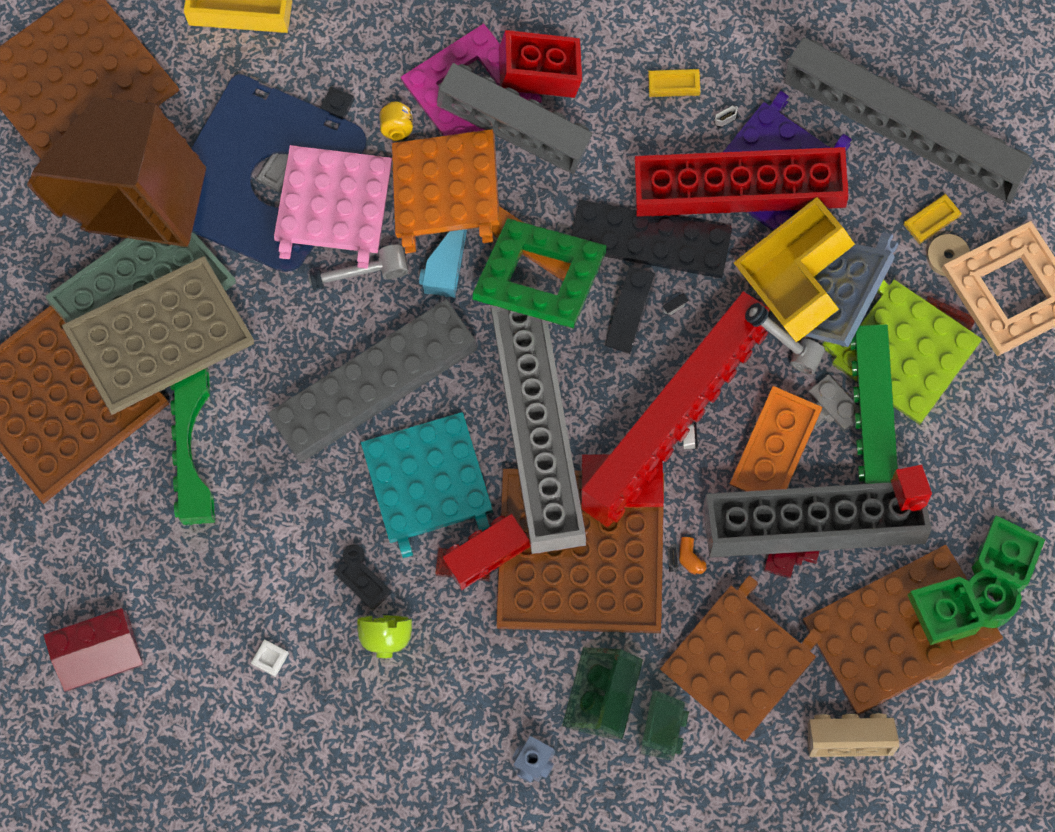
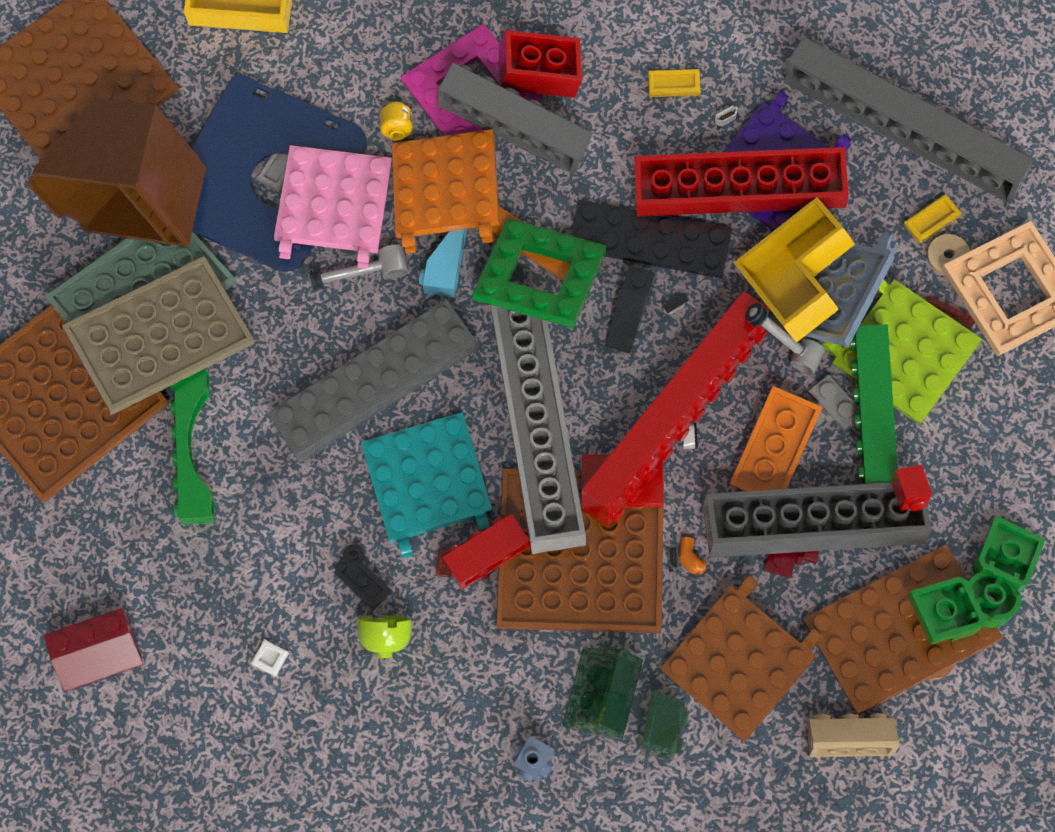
(337, 102): black plate -> none

